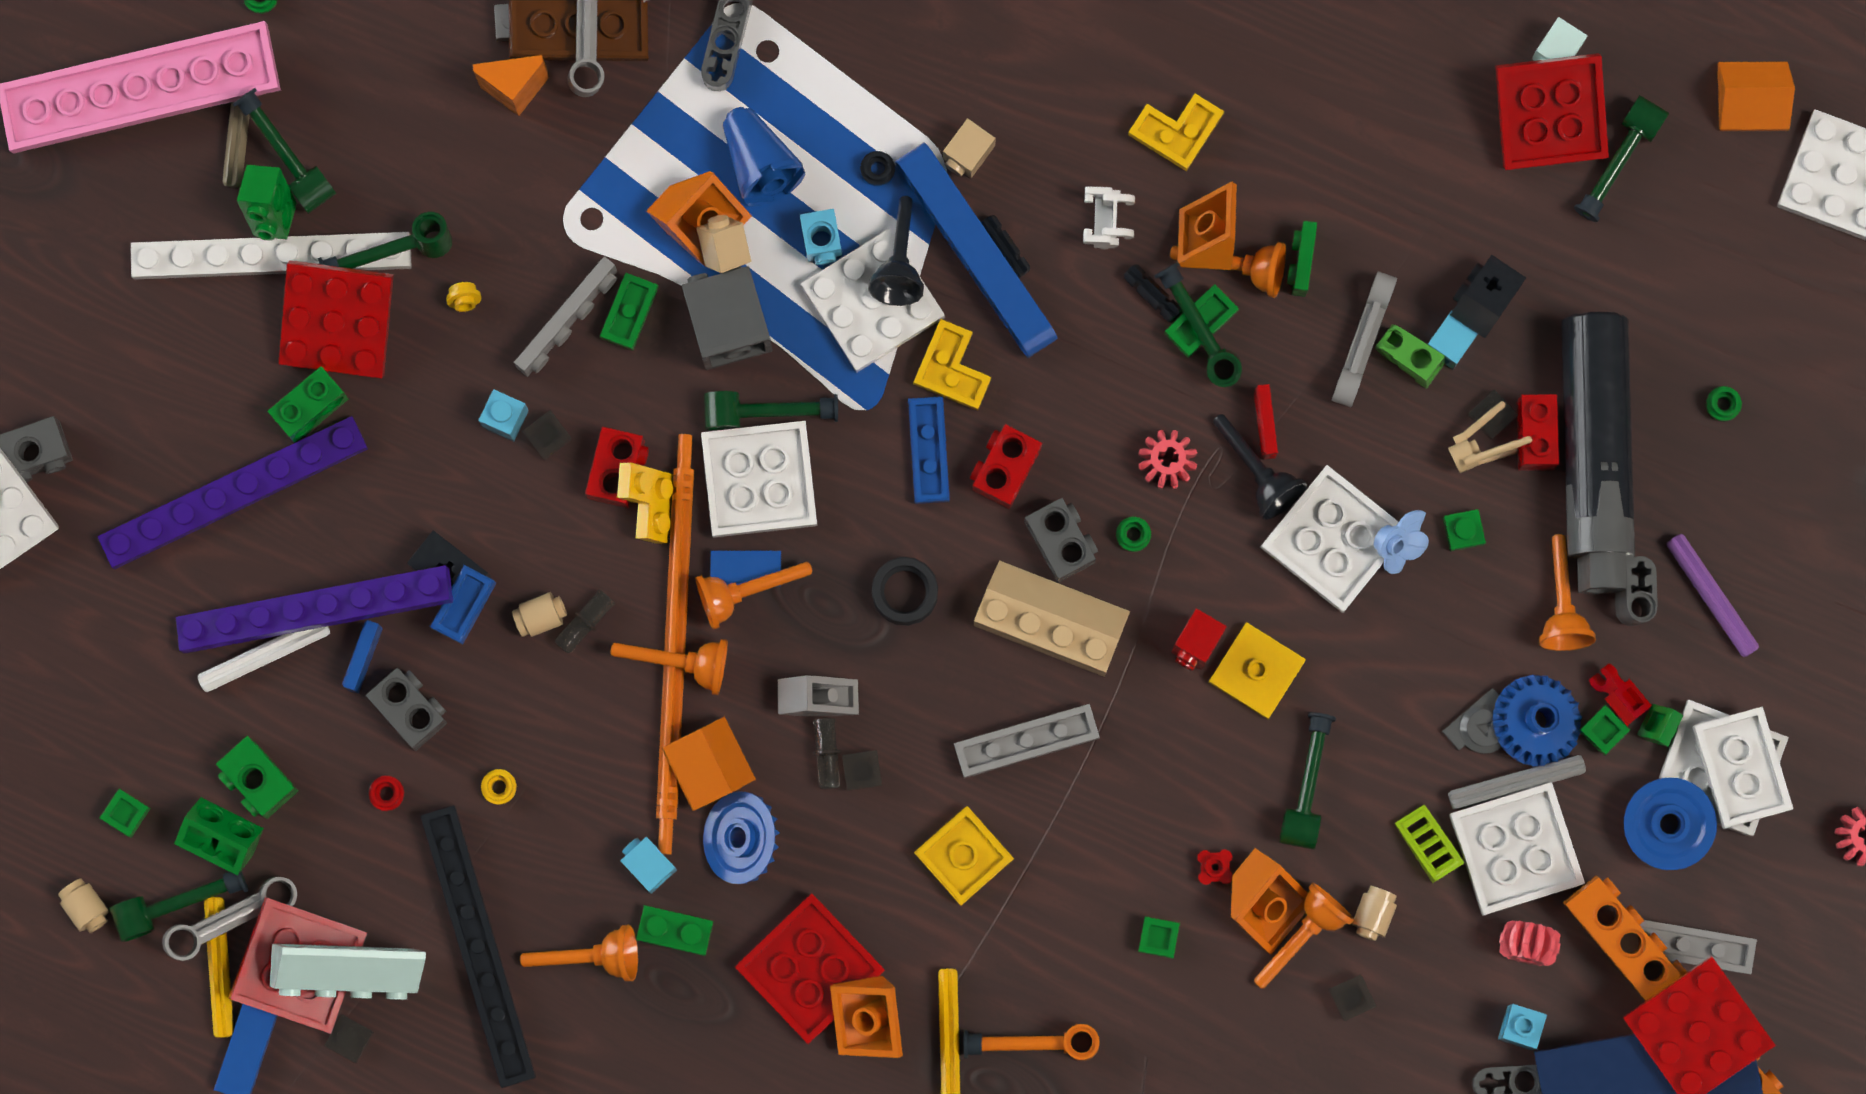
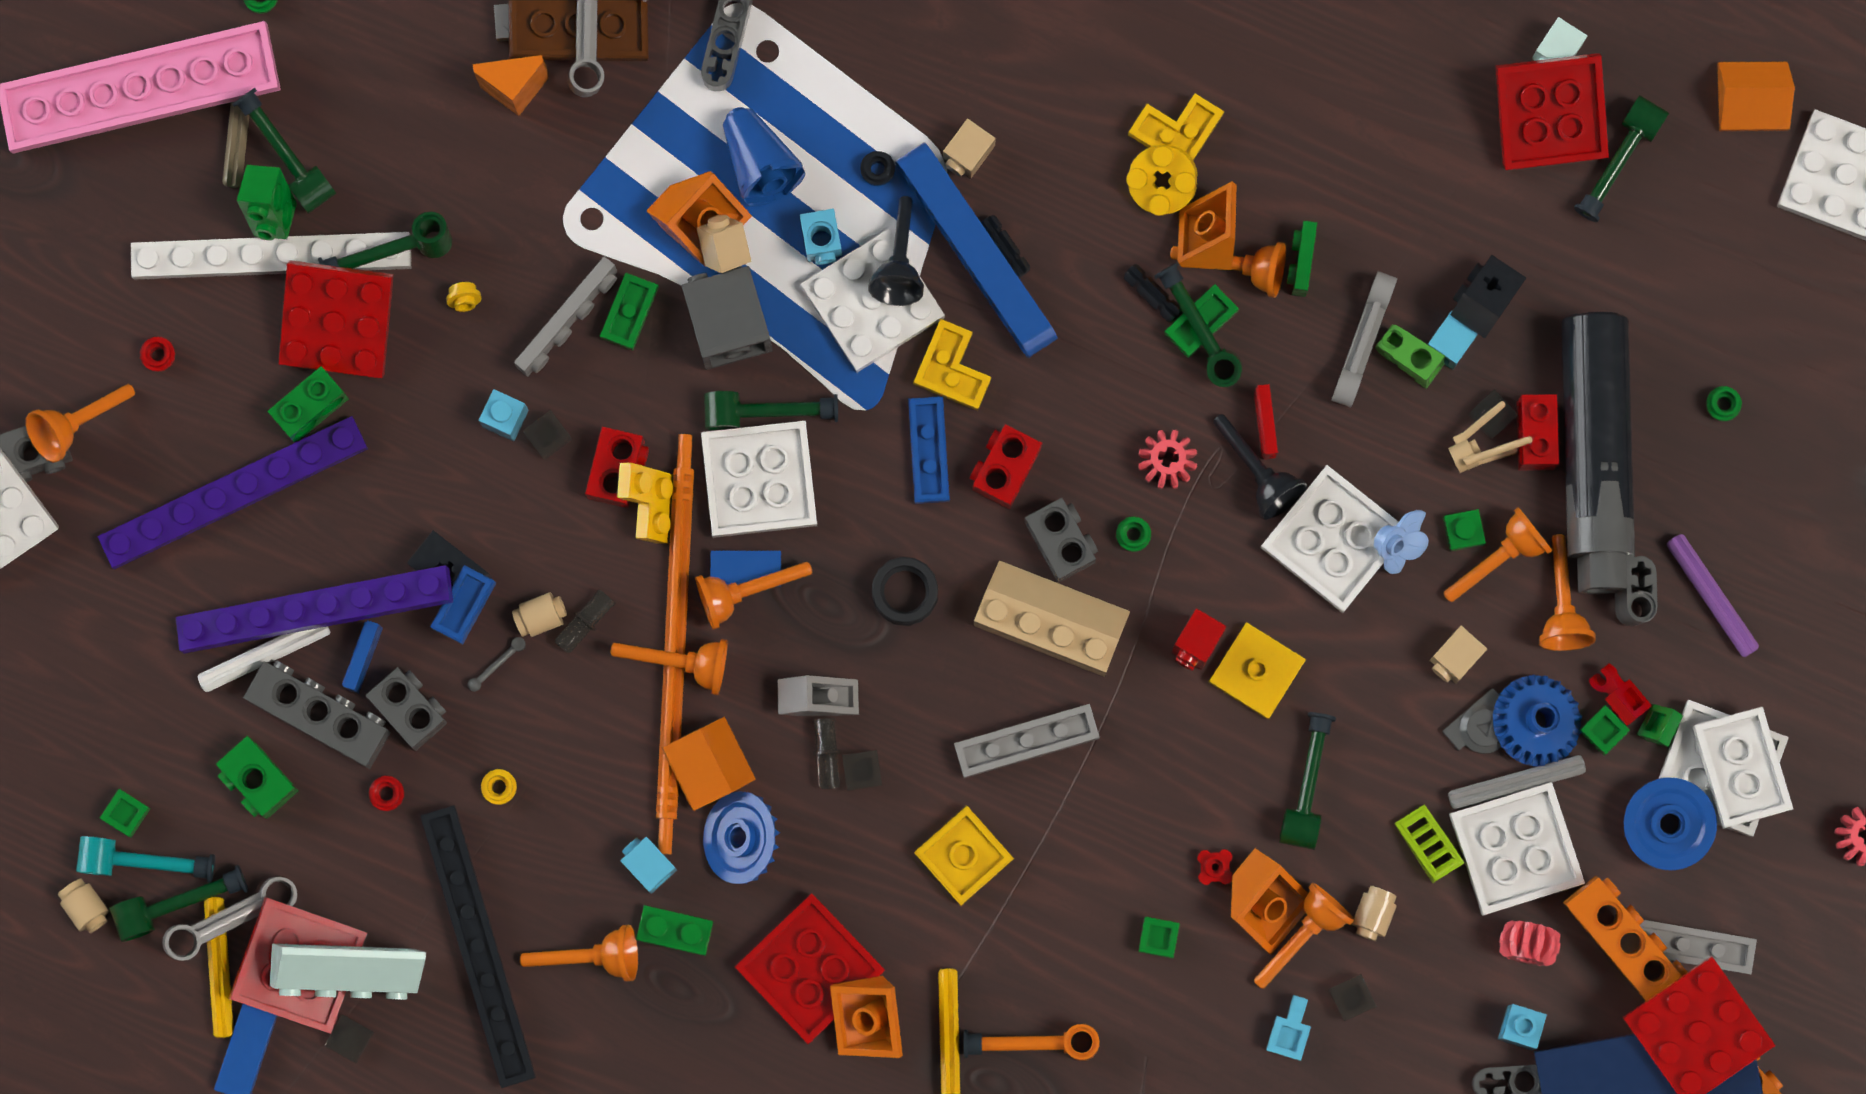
(54, 432): none -> orange piece
(99, 856): none -> teal piece
(150, 346): none -> red plate
(218, 836): green brick -> none
(265, 694): none -> dark grey brick
(518, 644): none -> dark grey hinge
(1106, 216): white piece -> none
(1159, 199): none -> yellow plate
(1289, 1035): none -> medium azure plate
(1457, 655): none -> tan brick
(1521, 539): none -> orange piece

